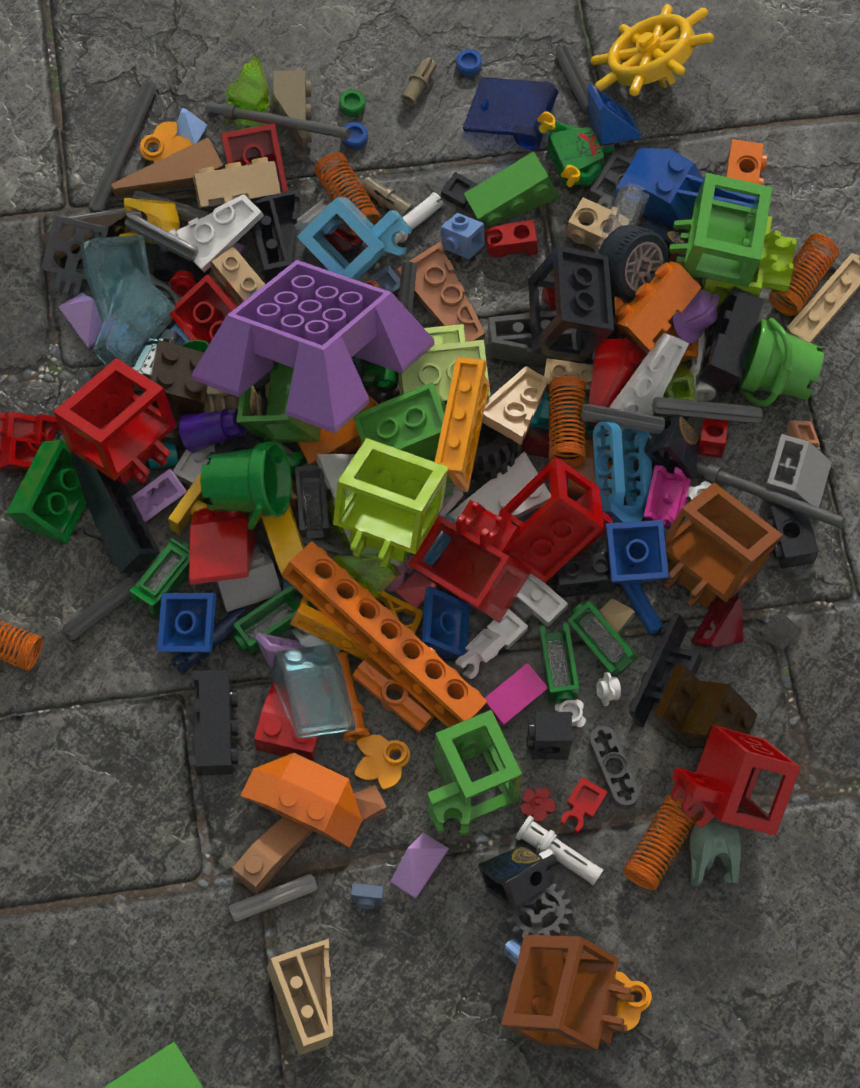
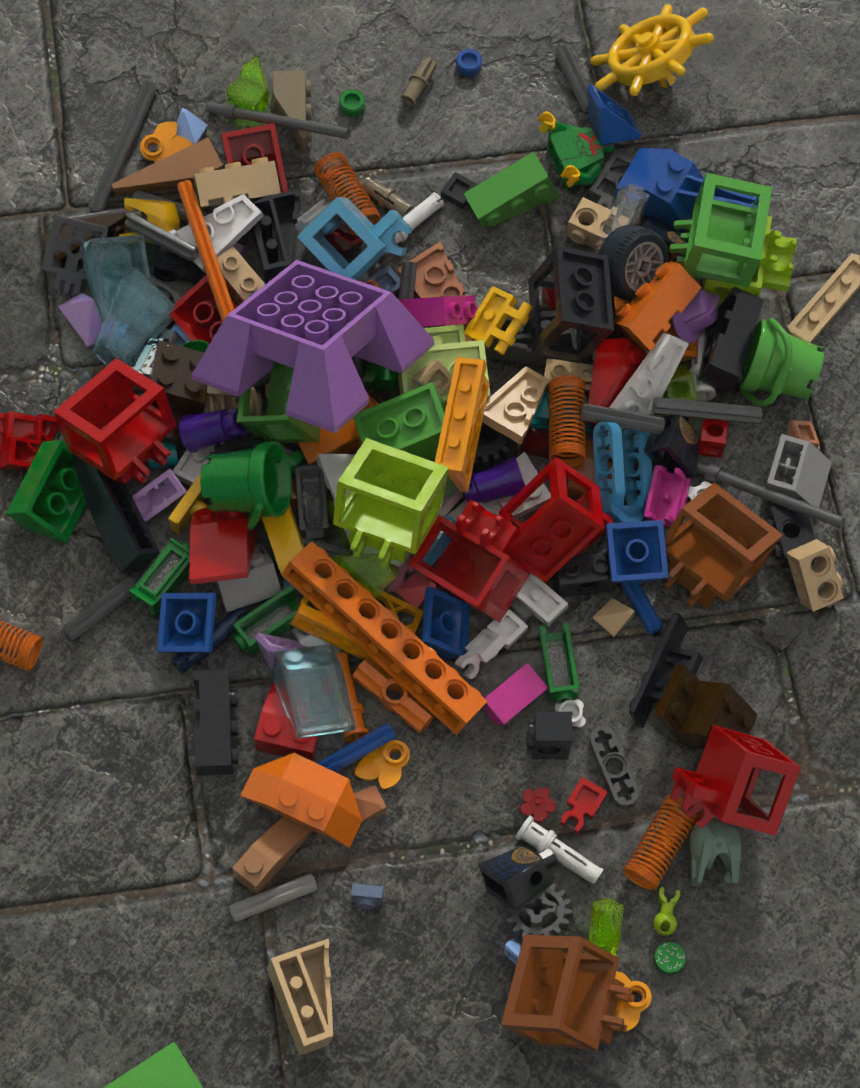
(182, 282): red plate -> none
(205, 248): none -> orange axle
(358, 136): blue tile -> none
(359, 748): none -> blue axle
(418, 865): lavender slope -> none
(434, 373): none -> tan slope
(442, 310): none -> dark pink window
(460, 744): bright green piece -> none
(463, 235): medium blue brick -> none
(492, 315): none -> yellow plate
(496, 482): none -> dark purple plant
(511, 109): clear blue door -> none
(512, 239): red leg -> none
(602, 637): green window -> none
(605, 924): none -> clear neon green slope
(608, 689): white plate -> none
(665, 919): none -> lime arm
(669, 958): none -> green tile
(721, 624): dark red slope -> none
(746, 157): orange brick -> none
(795, 298): orange piece -> none
(809, 578): none -> tan brick

